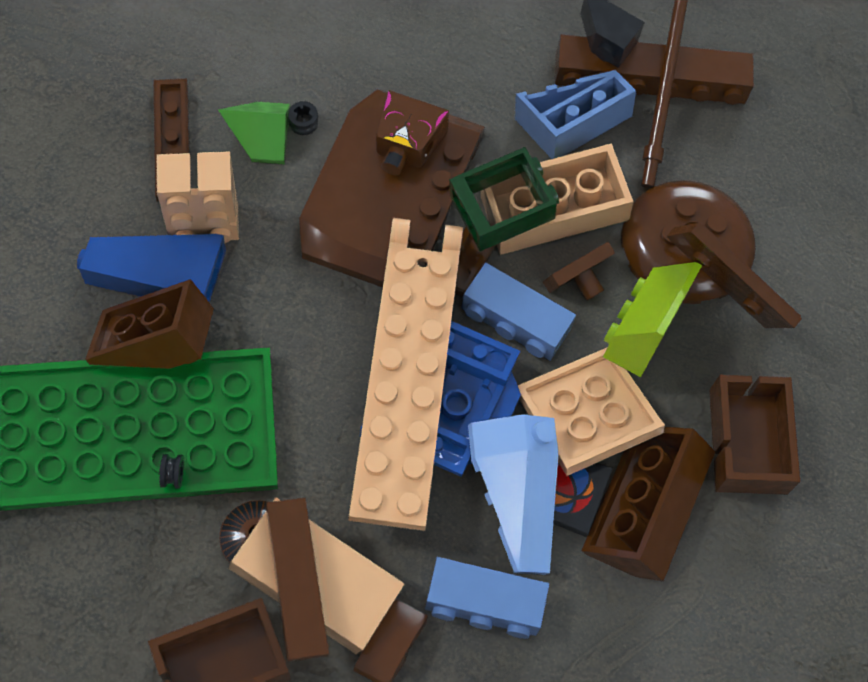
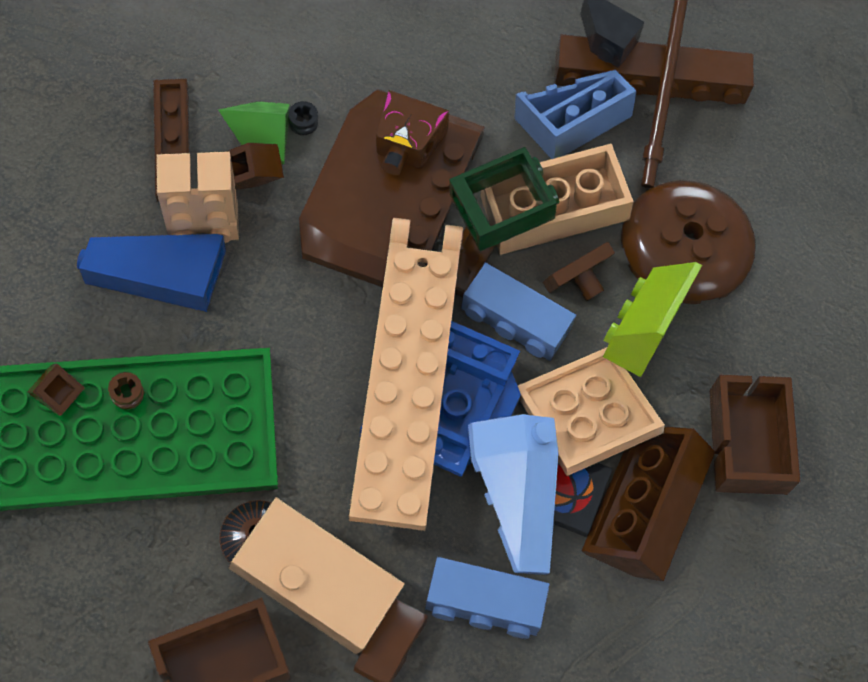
(56, 389): none -> reddish brown slope
(137, 391): none -> reddish brown bush
(153, 329): reddish brown slope -> none
(171, 471): black bush -> none
(255, 164): none -> reddish brown slope
(297, 580): reddish brown tile -> none
(734, 276): reddish brown plate -> none

